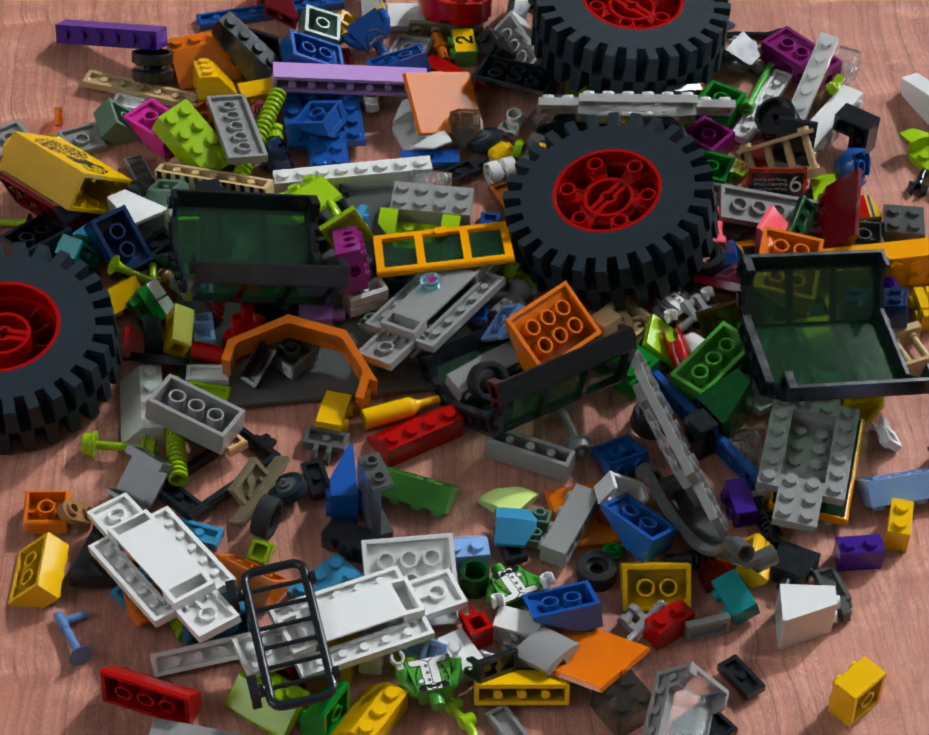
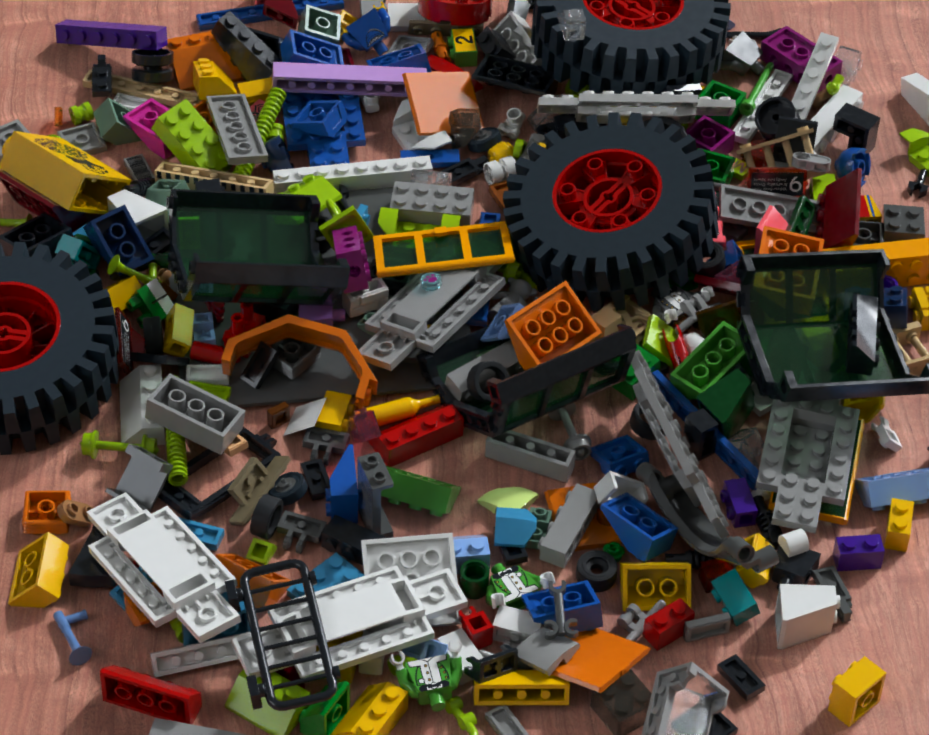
(81, 113): none -> lime wheel
(101, 78): none -> black hinge
(125, 341): none -> piece
(278, 415): none -> reddish brown tile
(300, 527): none -> dark grey hinge
(305, 416): none -> white sticker
(364, 425): none -> clear pink slope
(560, 627): none -> dark grey bar
(572, 24): none -> clear slope
(794, 542): none -> white brick
(811, 162): none -> light grey piece
(862, 335): none -> black wedge

